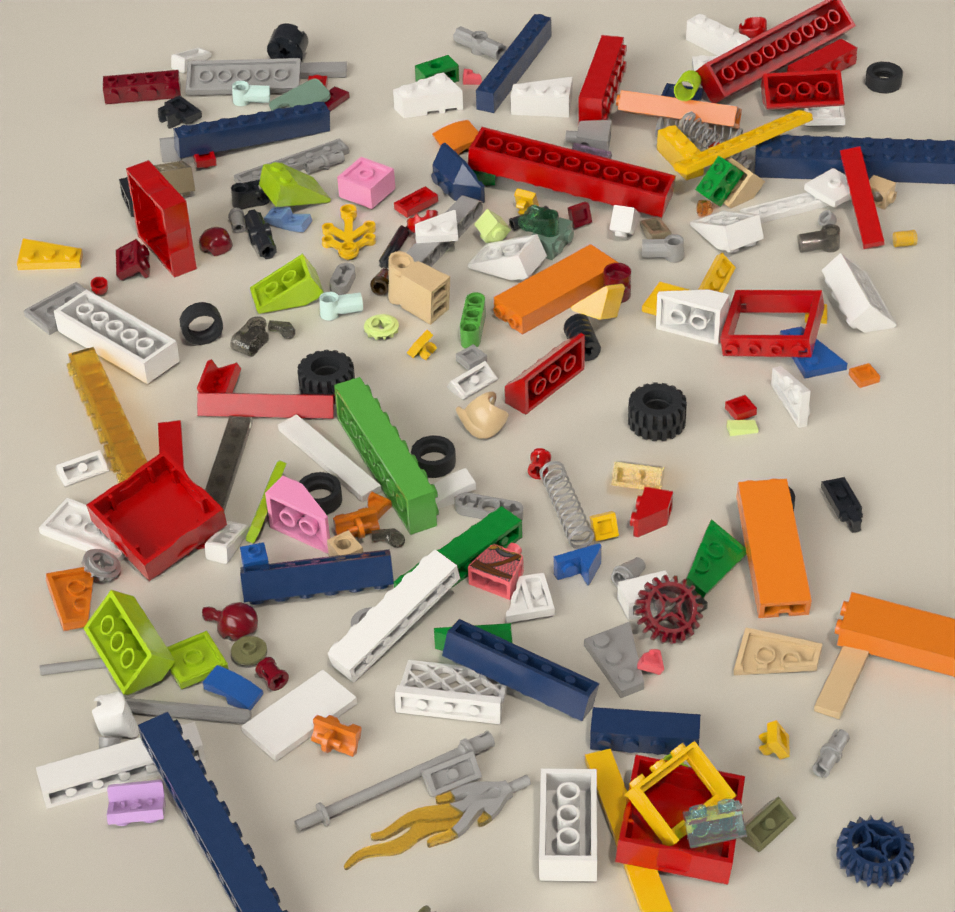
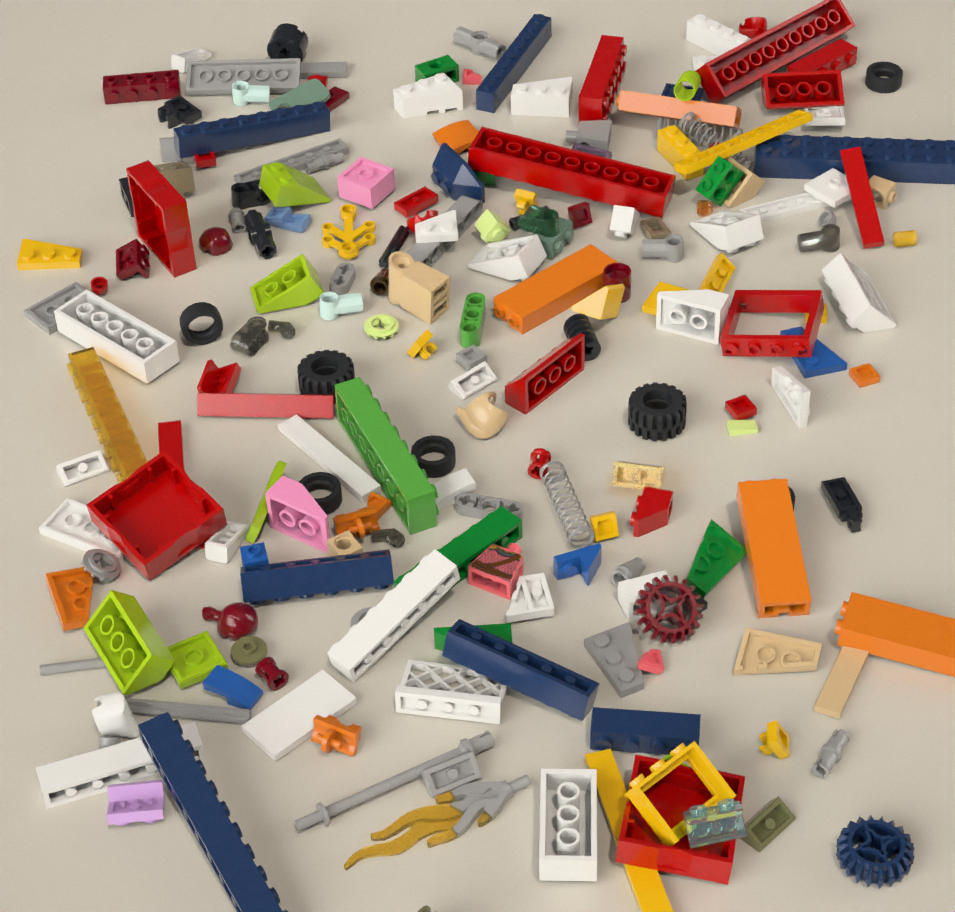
(228, 459): clear smoke tile -> none

